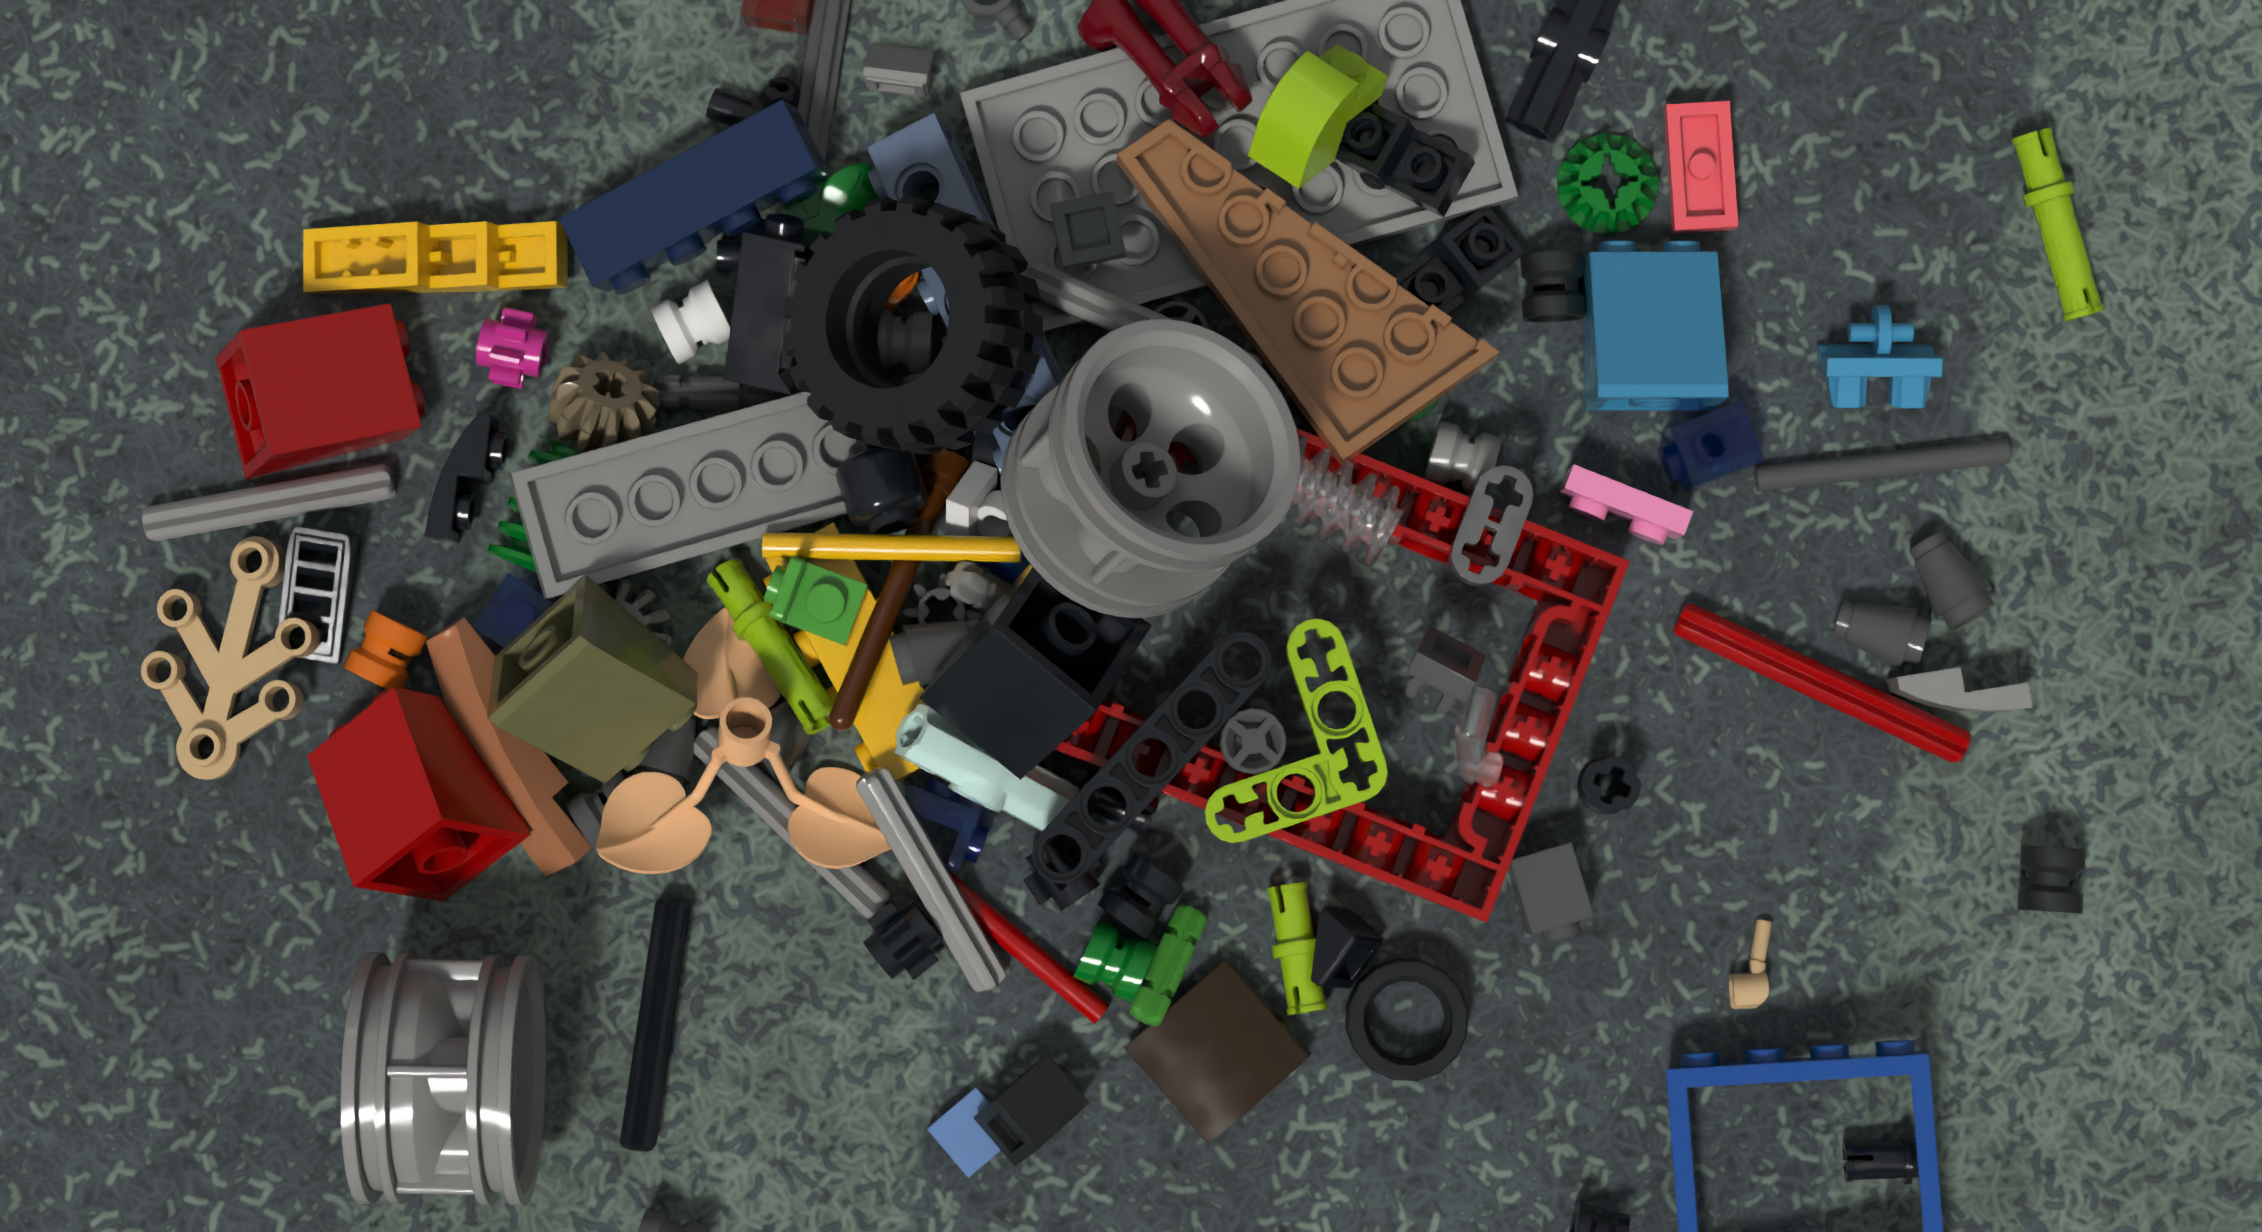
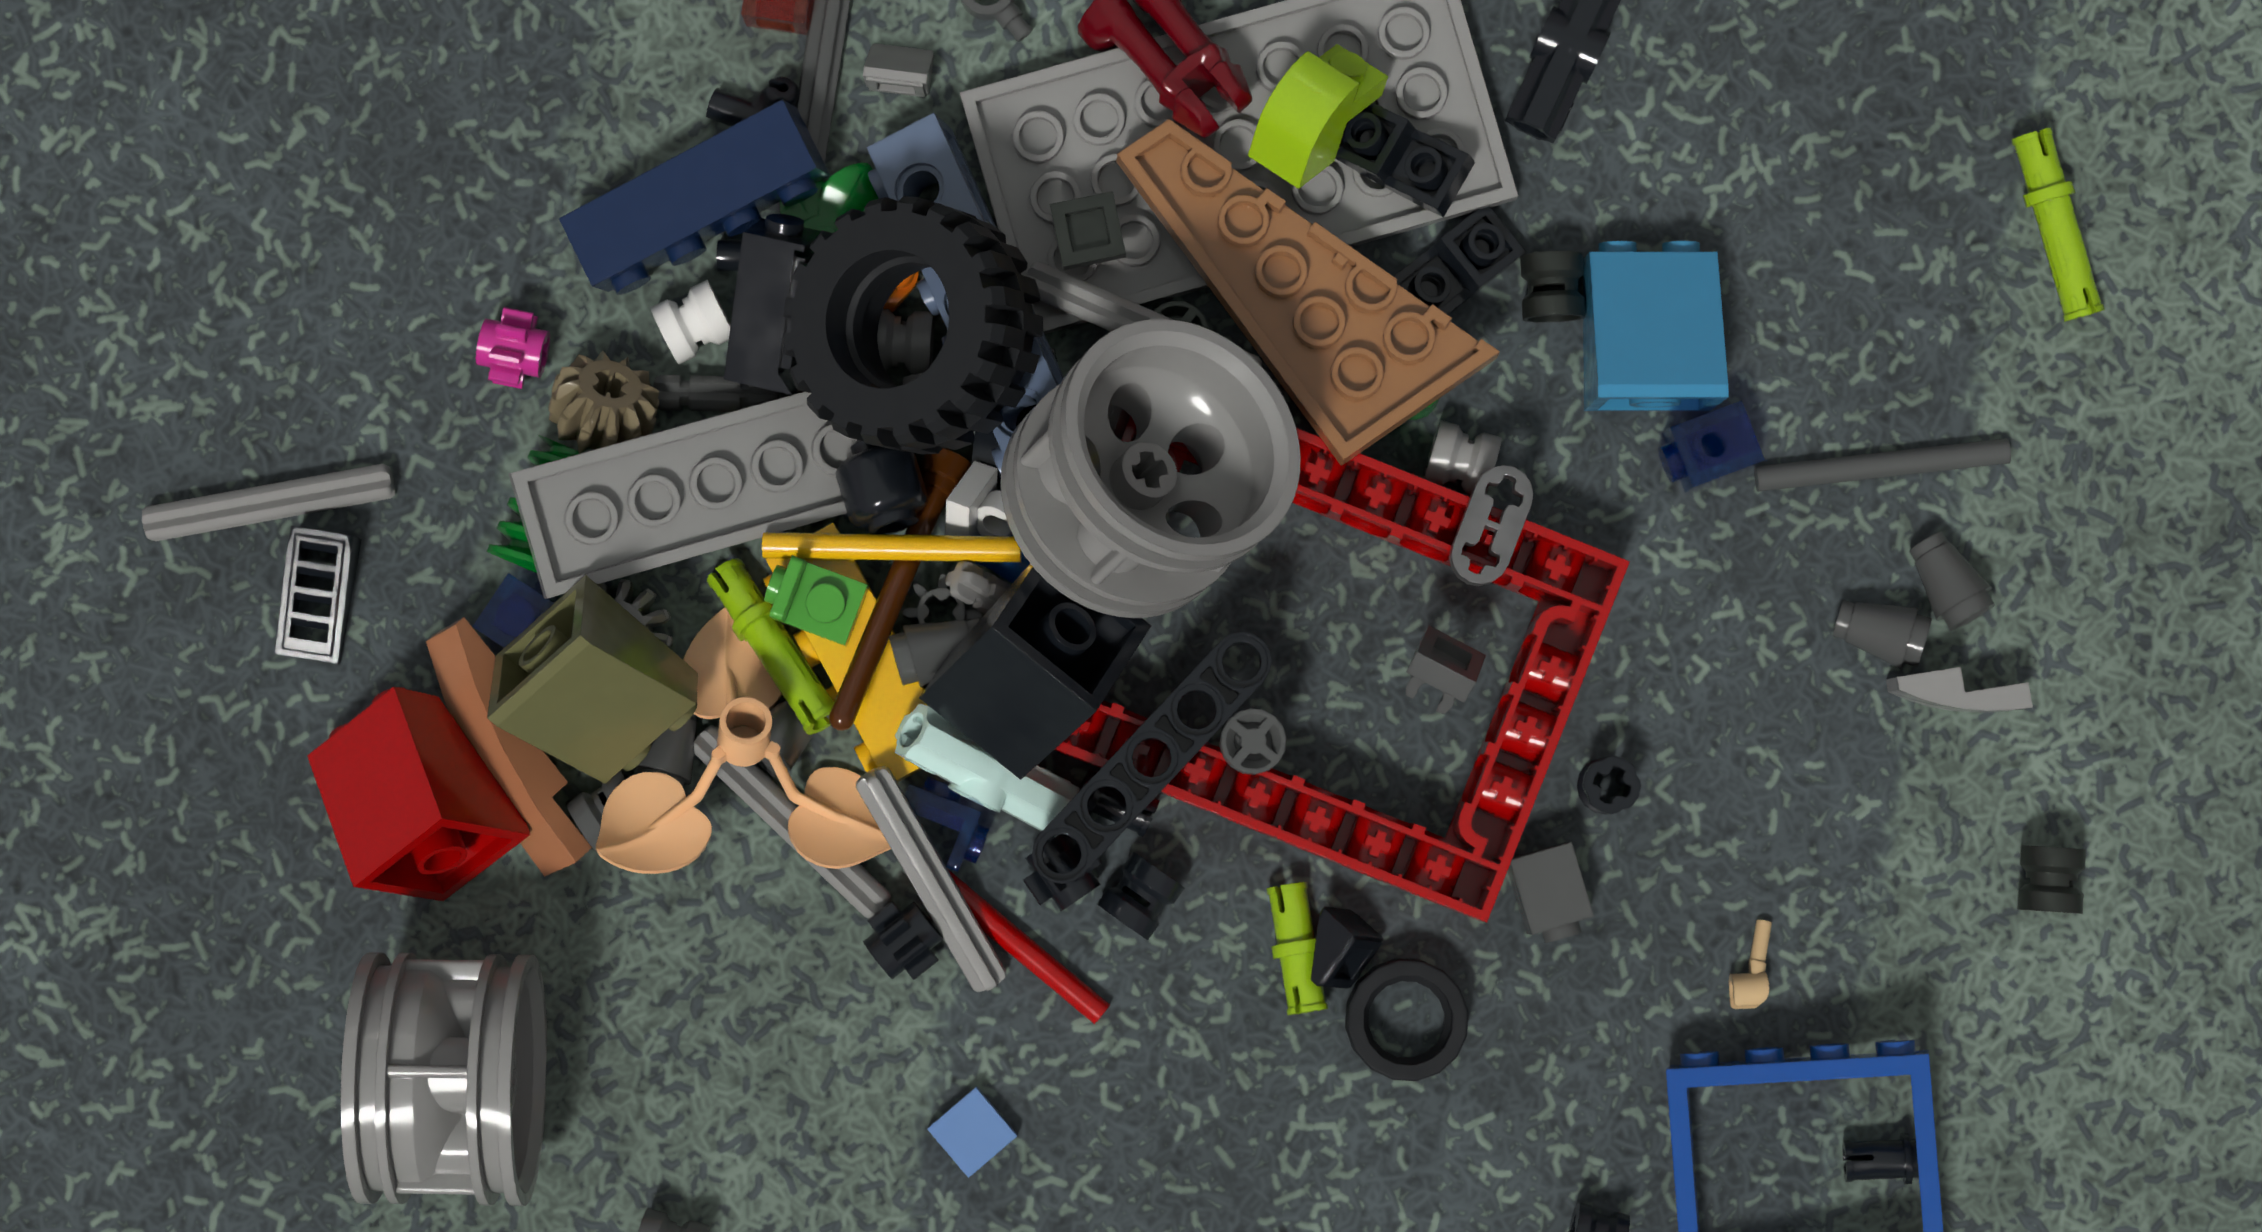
(228, 668): tan plant -> none
(319, 388): red slope -> none
(385, 651): orange wheel -> none
(434, 258): yellow slope -> none
(471, 459): black slope -> none
(655, 1024): black axle -> none
(1032, 1109): pearl dark grey brick -> none
(1115, 961): green wheel -> none
(1168, 965): bright green axle -> none
(1218, 1050): dark brown slope -> none
(1321, 768): lime beam -> none
(1345, 504): clear piece -> none
(1470, 739): clear arm -> none
(1588, 205): green gear -> none
(1649, 515): bright pink plate -> none
(1700, 167): coral plate -> none
(1822, 683): red axle -> none
(1905, 364): dark azure hips -> none

